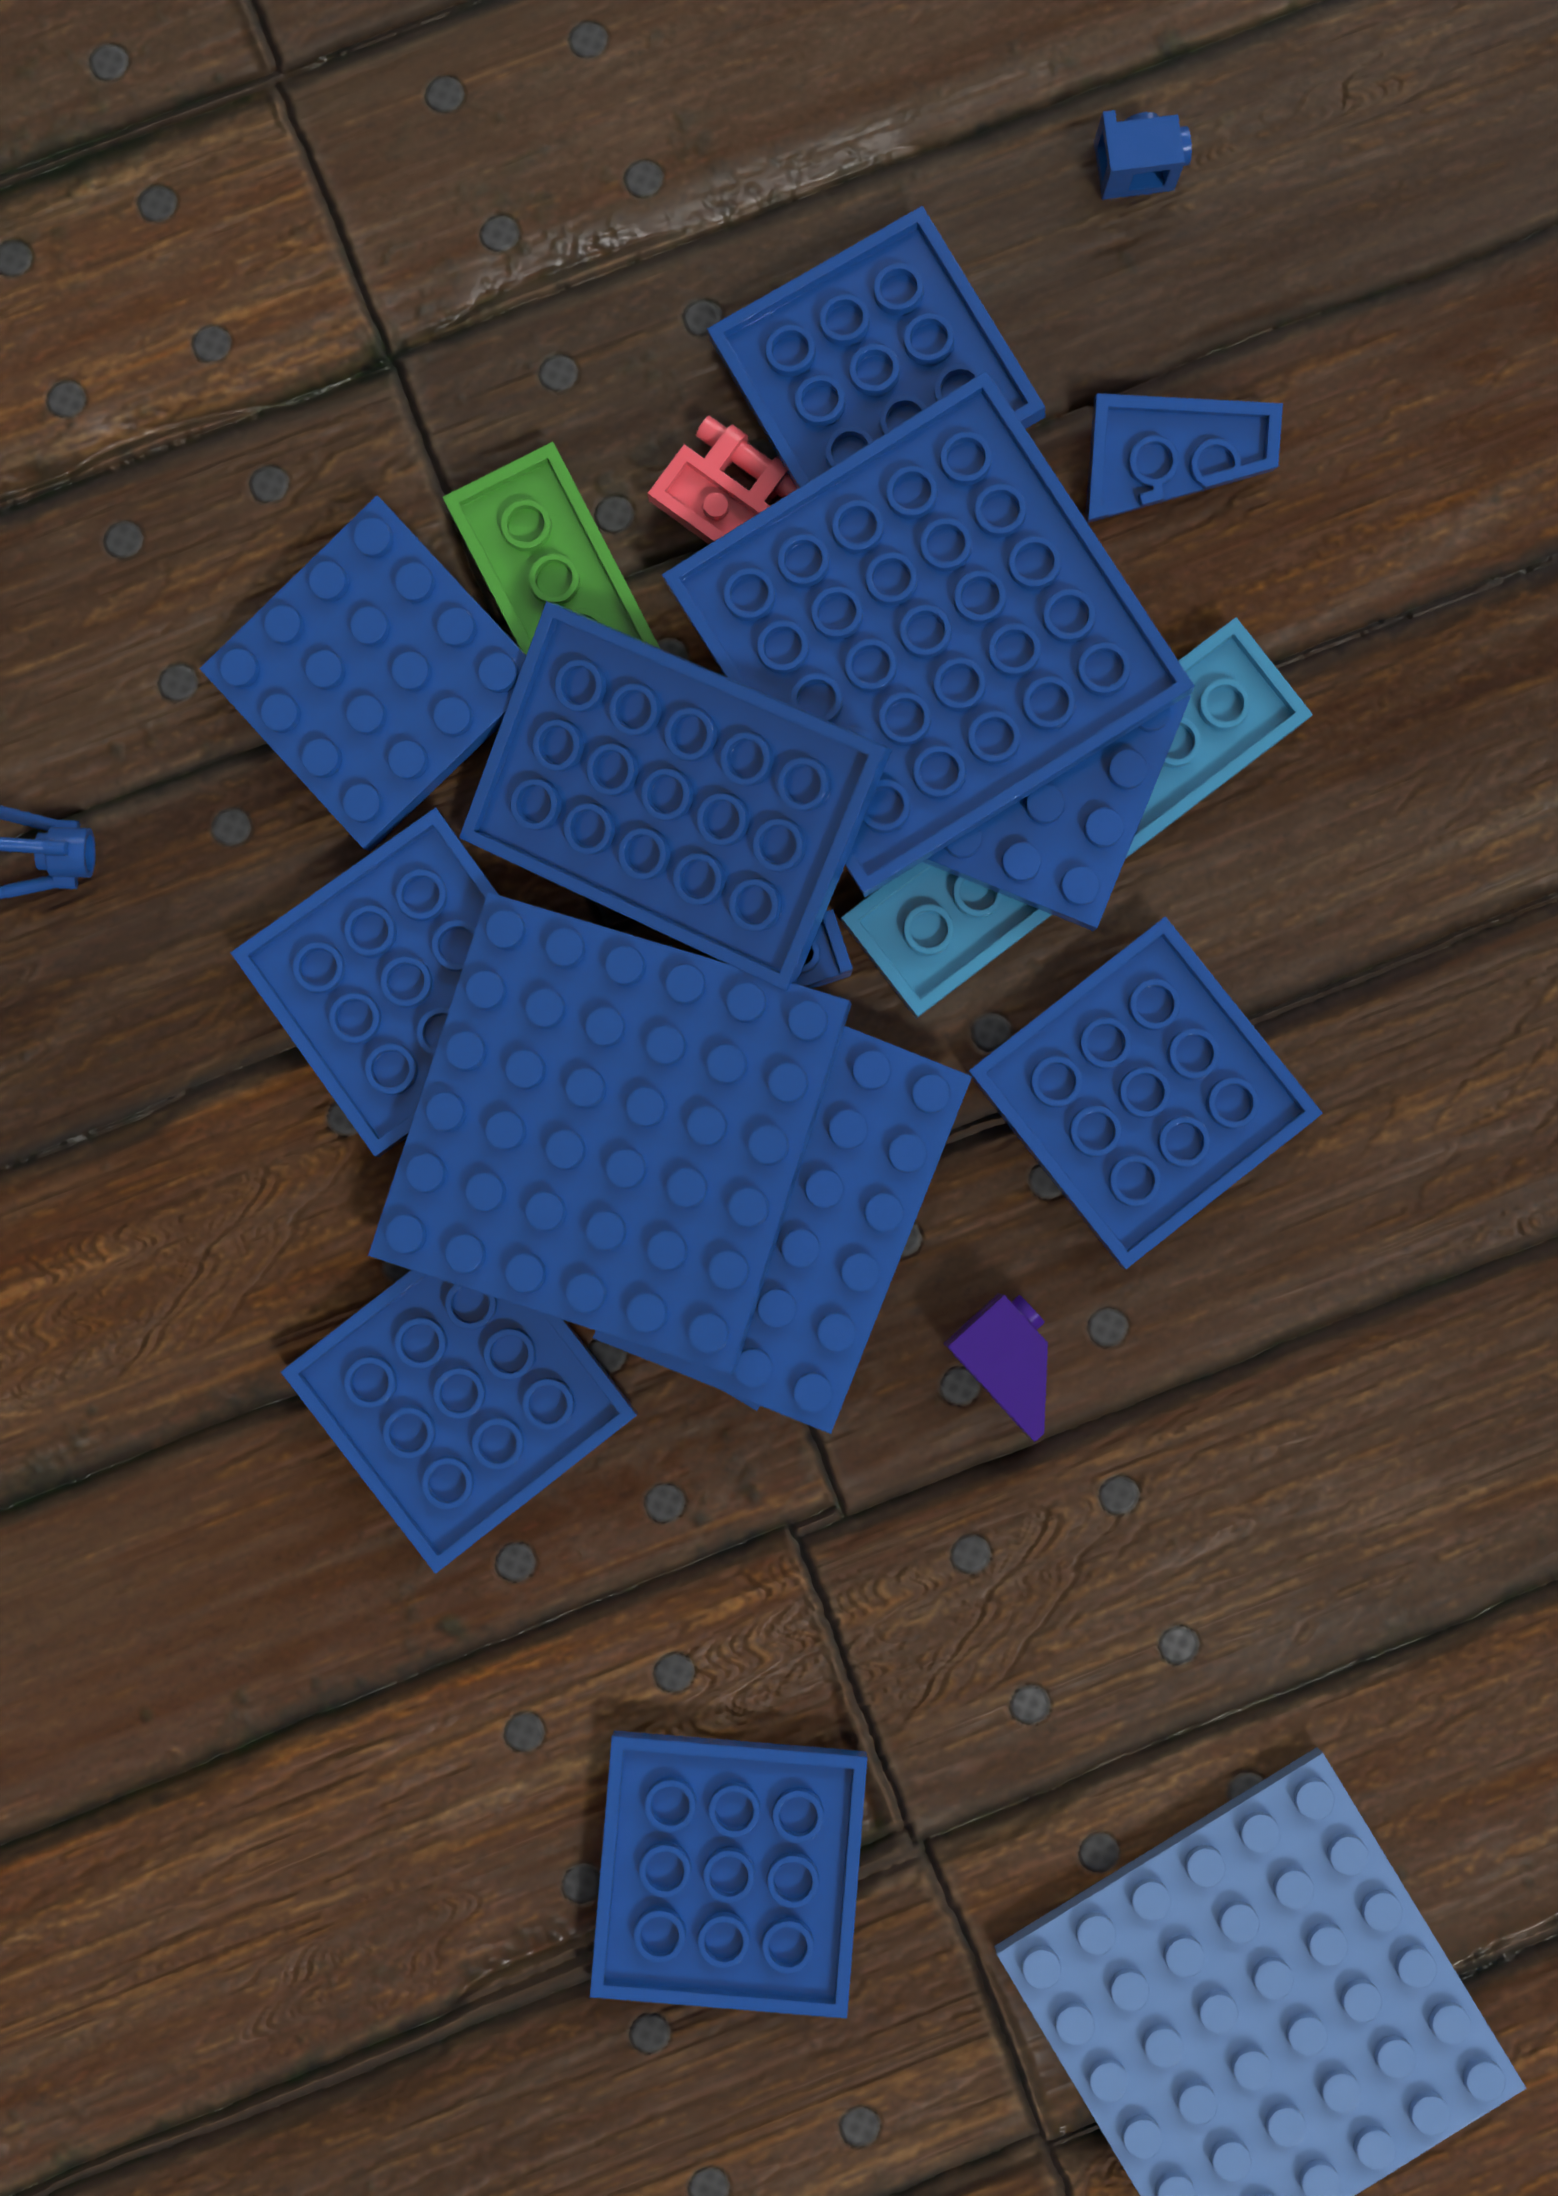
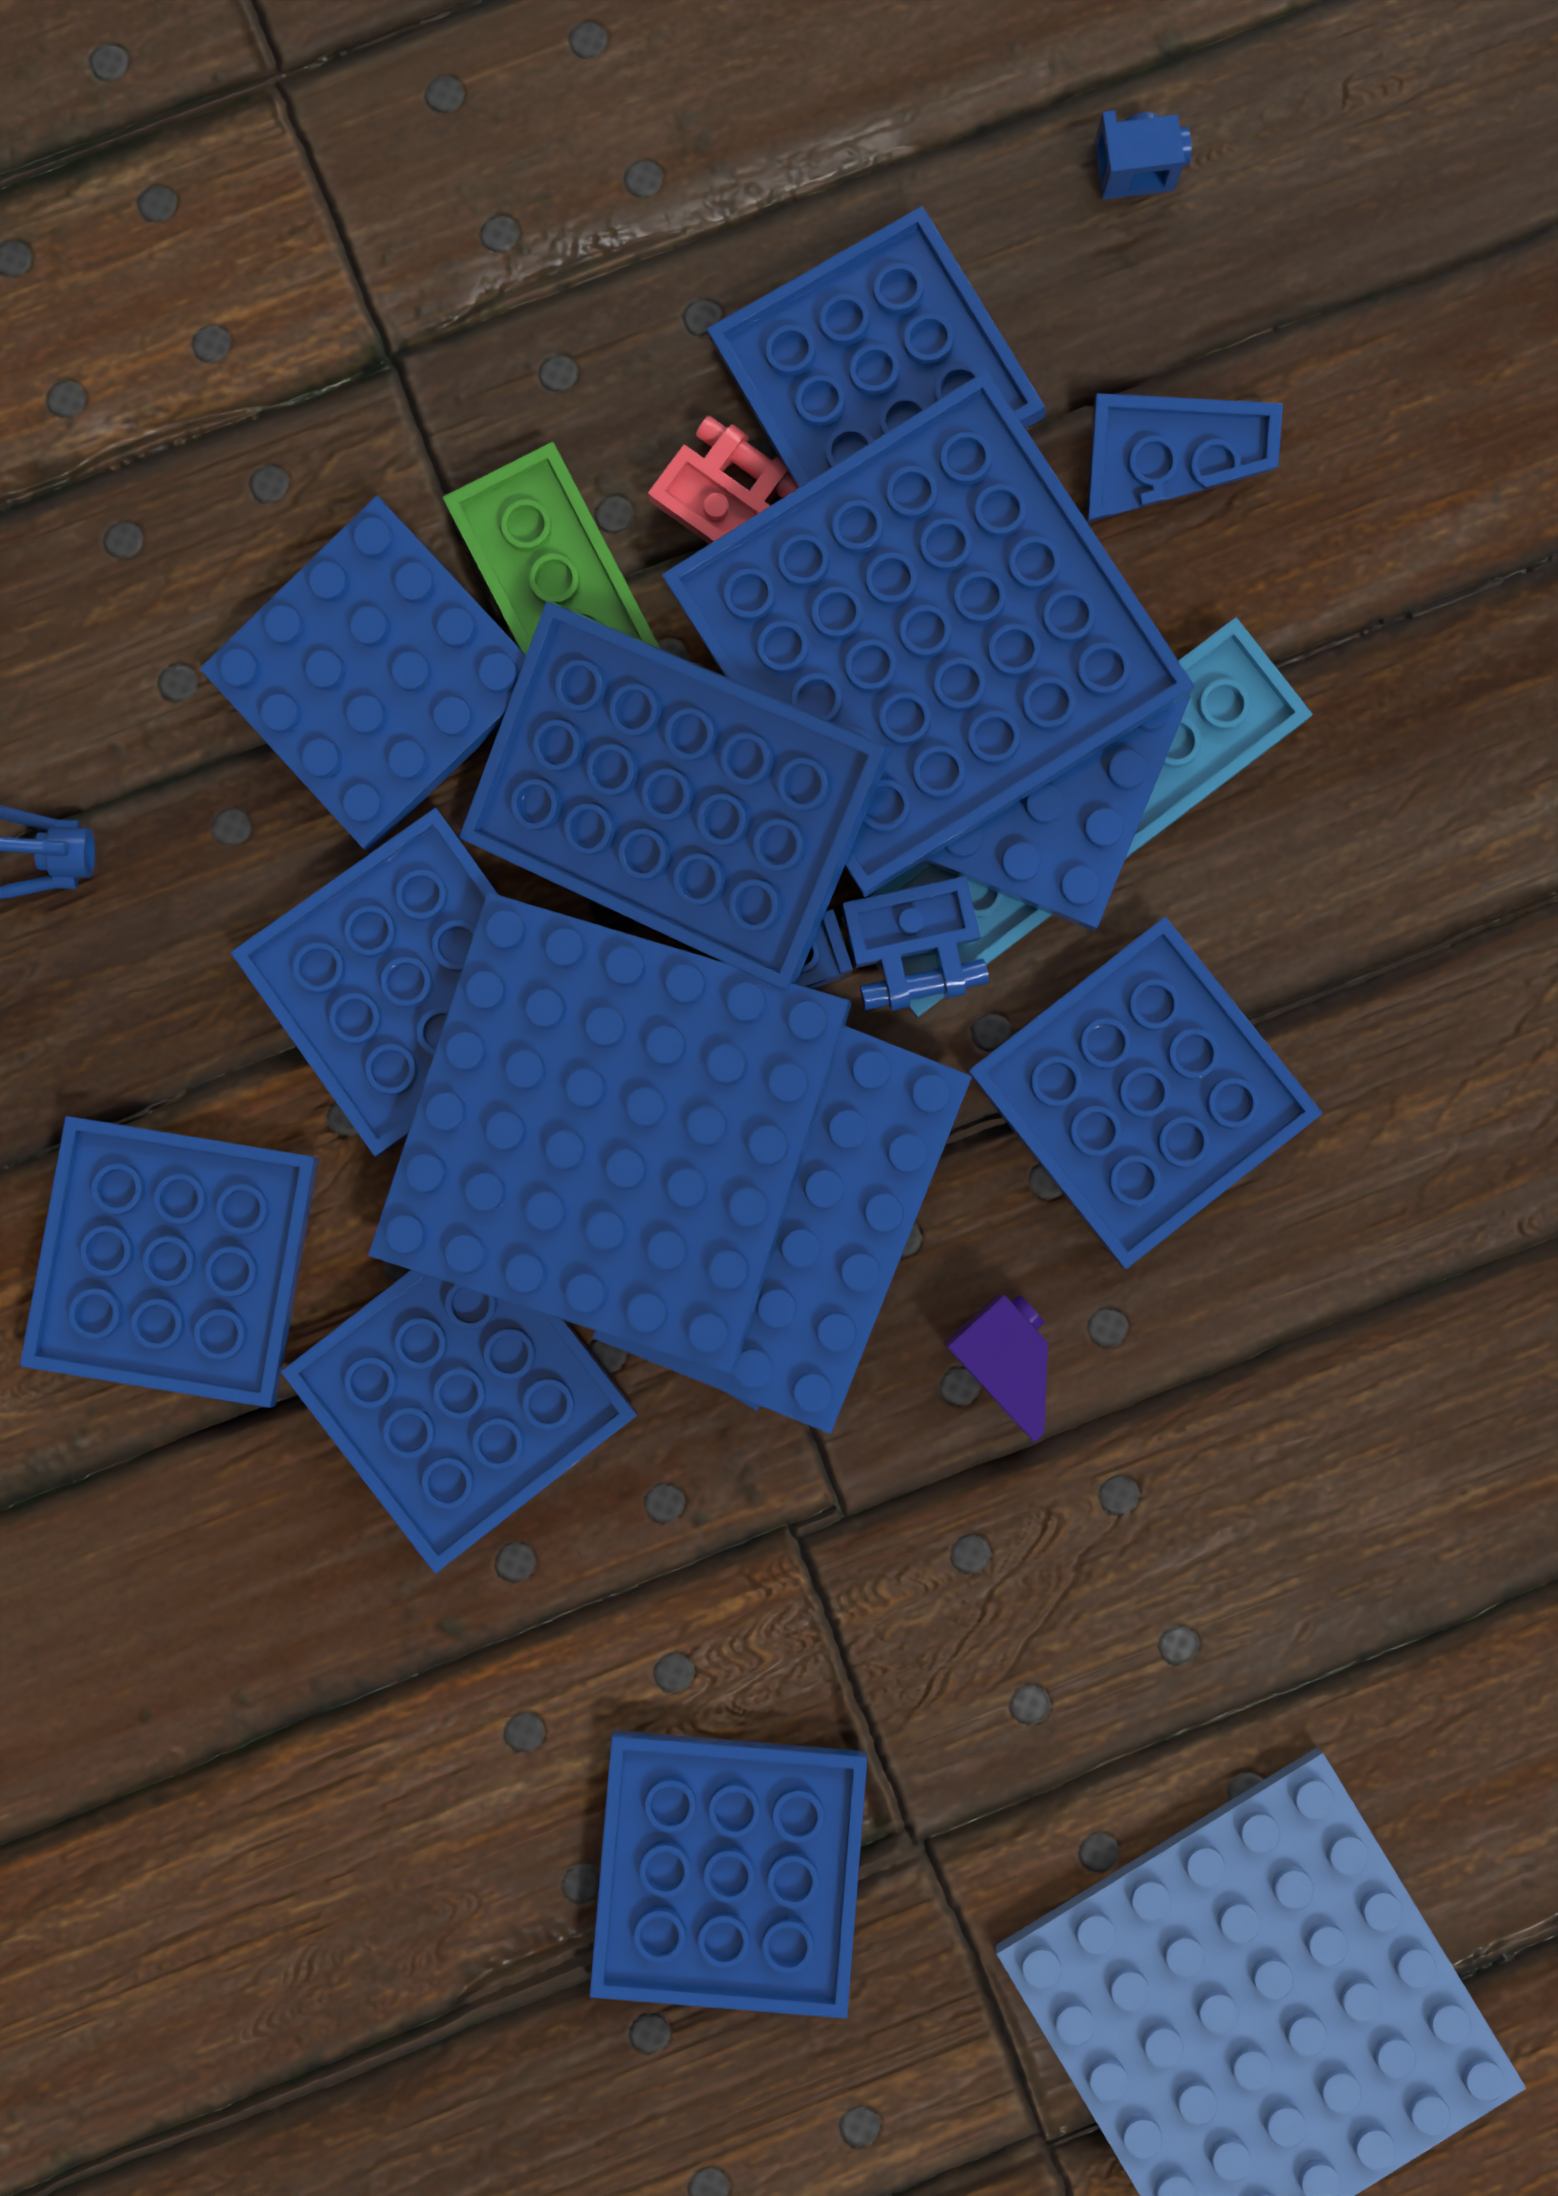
(169, 1262): none -> blue plate
(910, 924): none -> blue plate

